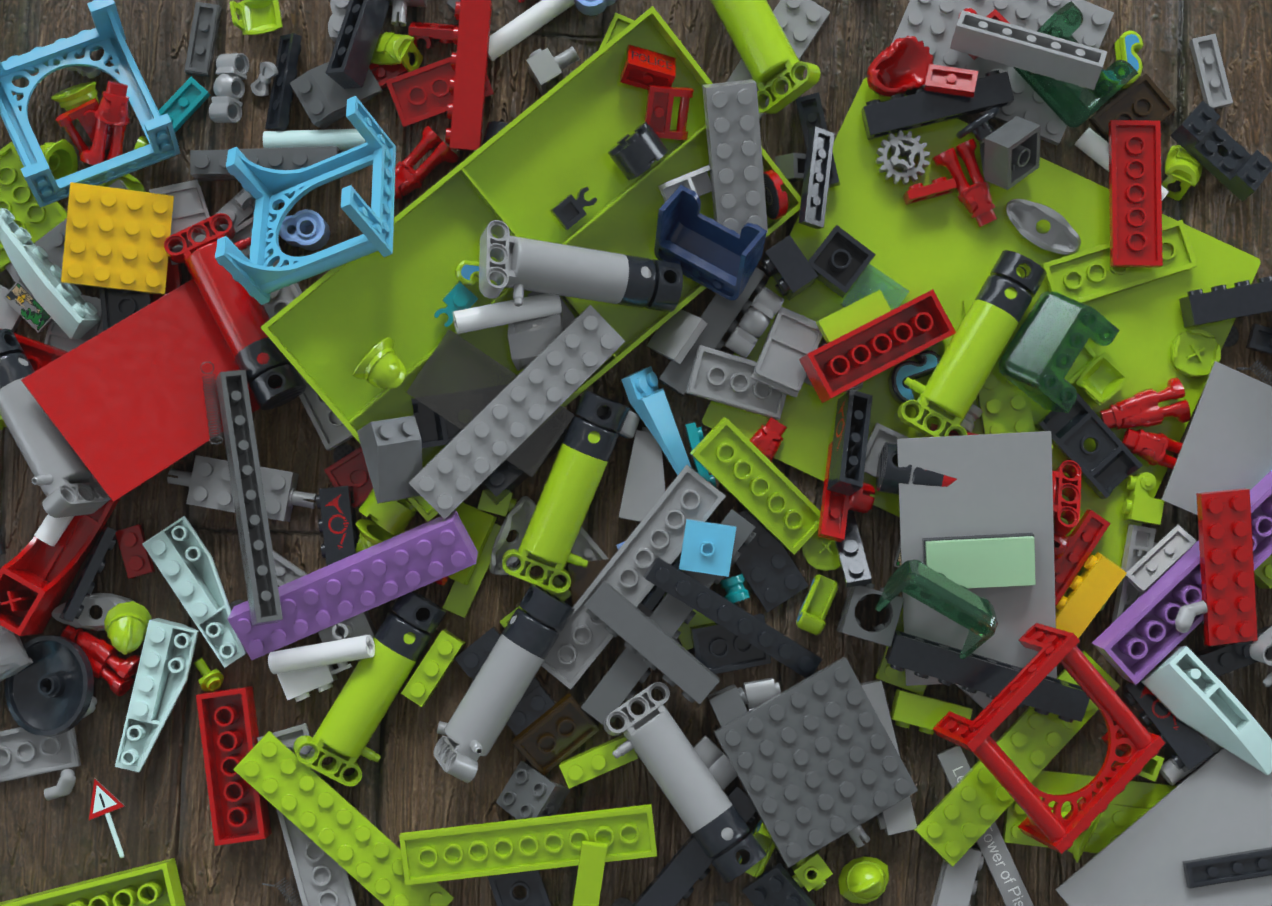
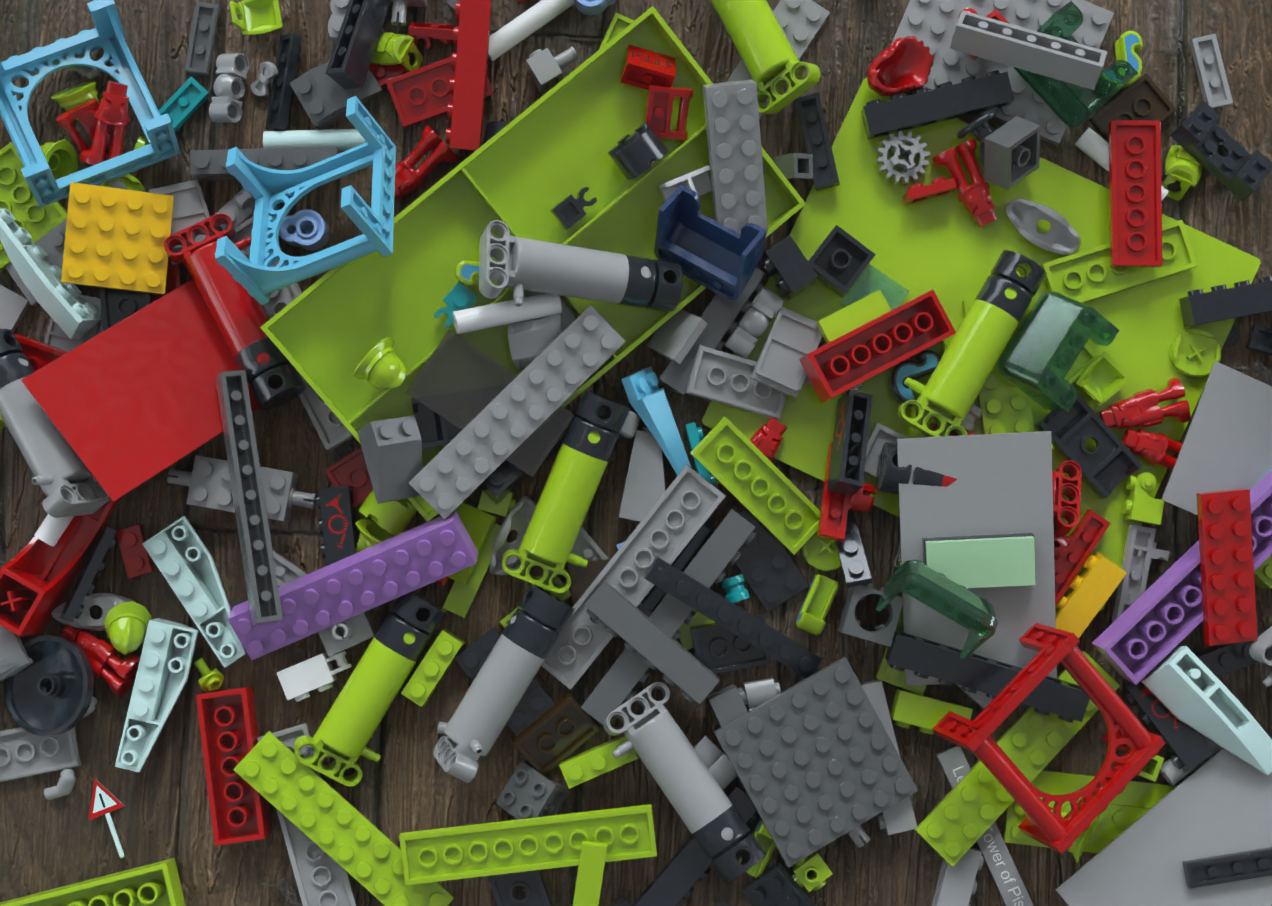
(27, 306): tile -> none
(213, 384): piece -> none
(321, 654): white piece -> none
(707, 547): medium azure plate -> none
(775, 199): tile -> none
(816, 178): plate -> none
(863, 880): lime piece -> none
(951, 80): plate -> none
(1160, 559): light grey plate -> none
(1187, 614): light grey arm -> none

